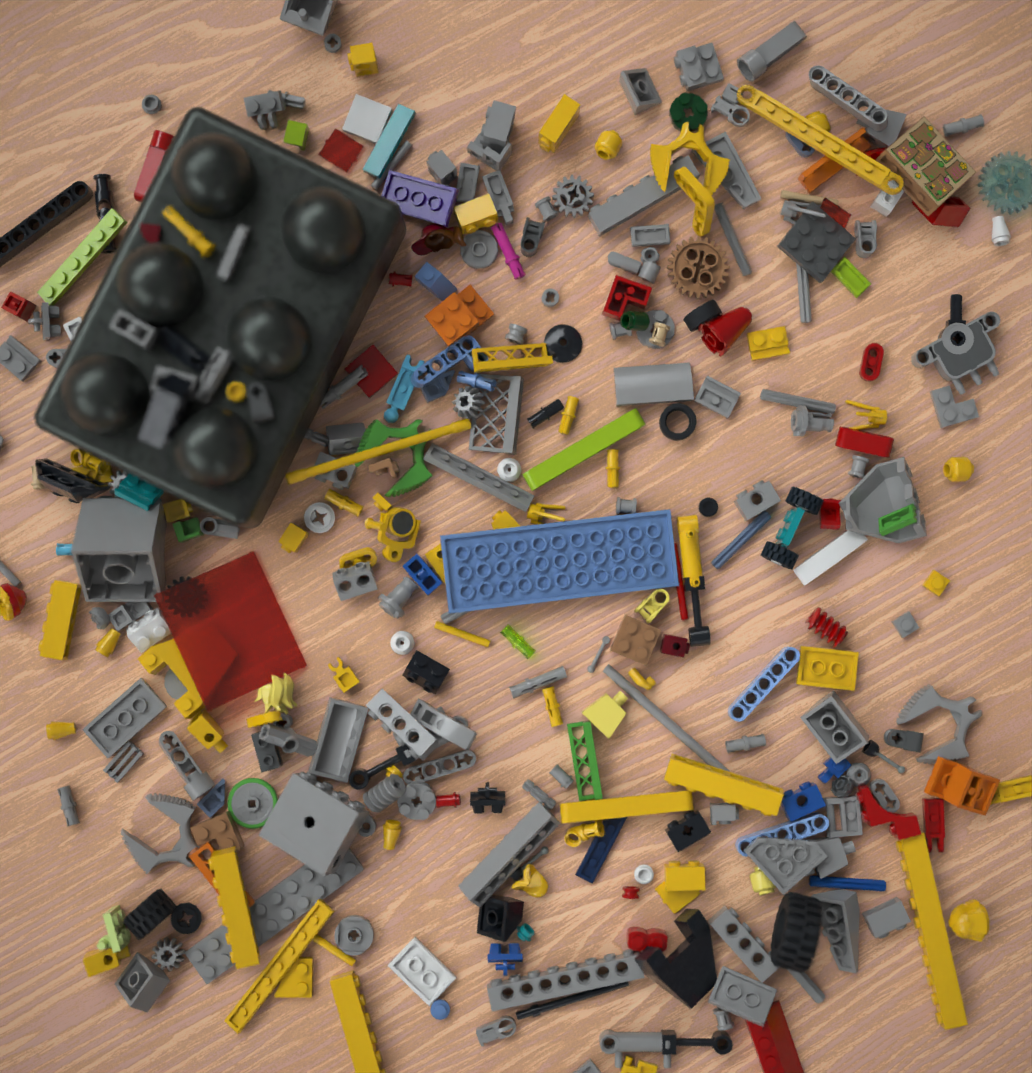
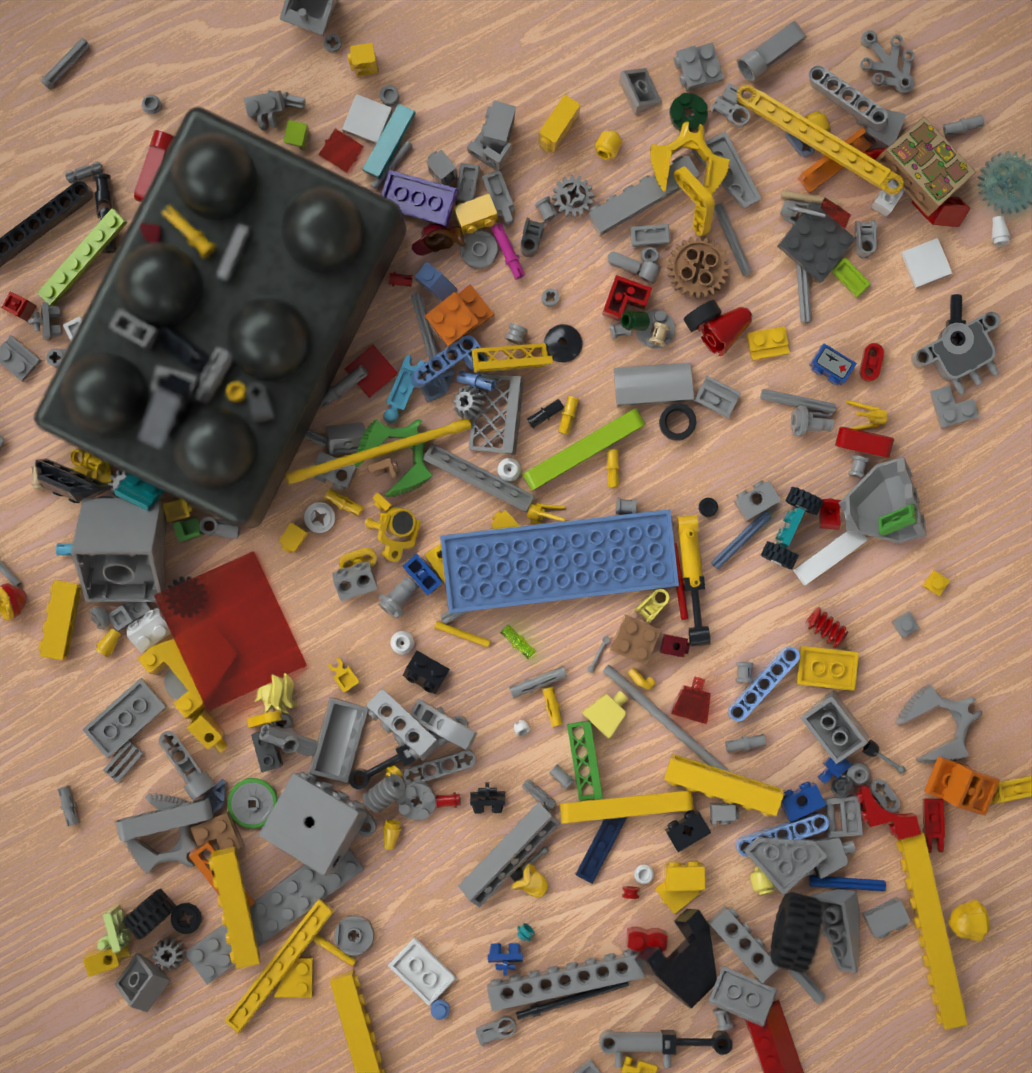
(60, 729): yellow cone -> none
(65, 63): none -> light grey axle
(84, 172): none -> light grey axle
(164, 819): none -> light grey beam
(389, 95): none -> light grey tile
(424, 326): none -> light grey axle
(499, 917): black slope -> none
(521, 728): none -> white hinge
(584, 832): yellow connector -> none
(692, 702): none -> clear red torso
(744, 671): none -> light grey bush
(832, 364): none -> brick
(889, 63): none -> light grey plant
(906, 739): dark grey piece -> none
(926, 263): none -> white tile
(958, 469): yellow head -> none

